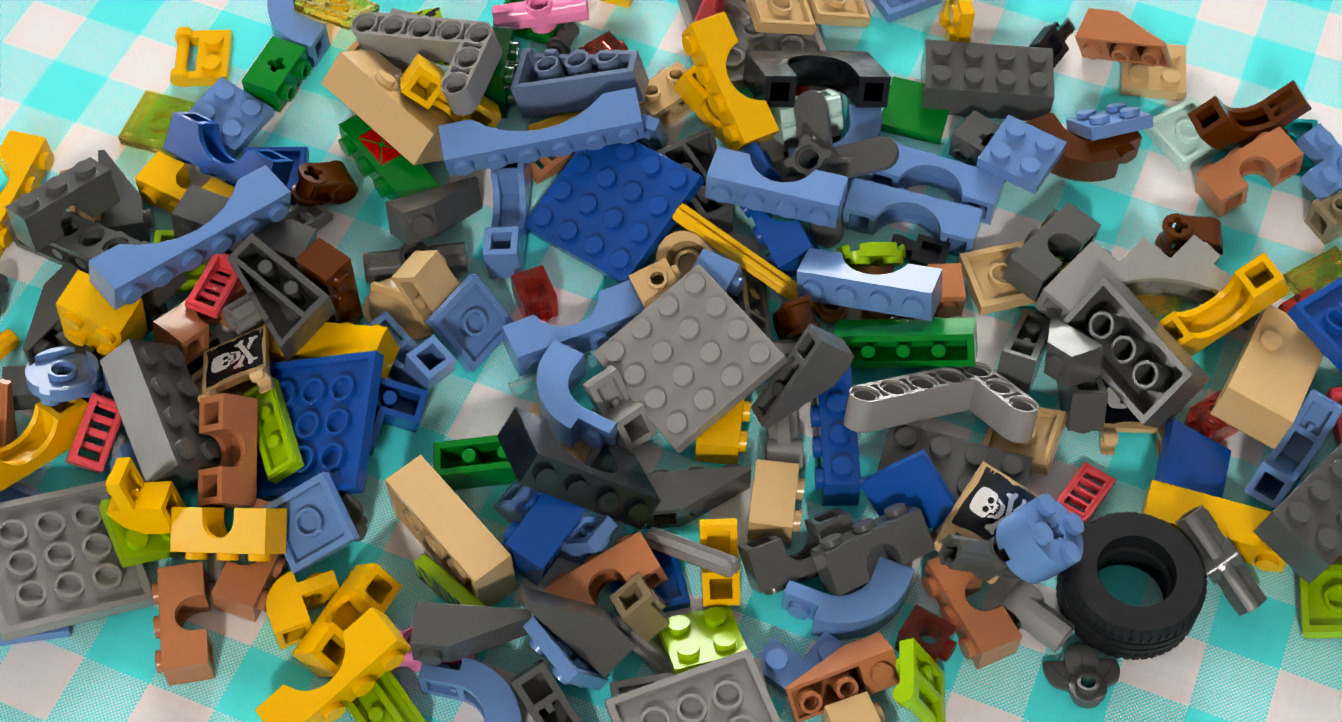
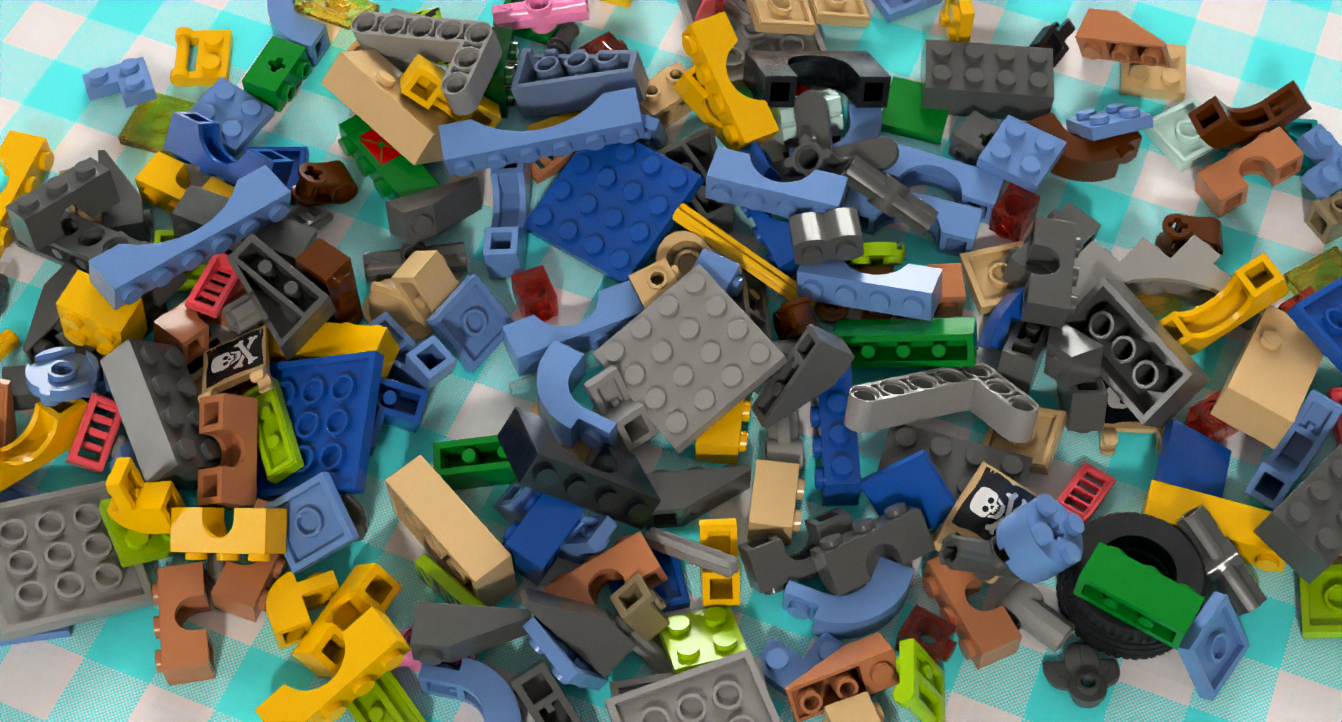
(128, 77): none -> medium blue plate
(826, 236): none -> dark grey brick
(889, 195): none -> dark grey piece
(923, 250): black plate -> none
(997, 325): none -> blue slope
(1014, 202): none -> clear red brick
(1050, 297): none -> dark grey arch
(1138, 595): none -> green brick
(1213, 646): none -> medium blue plate

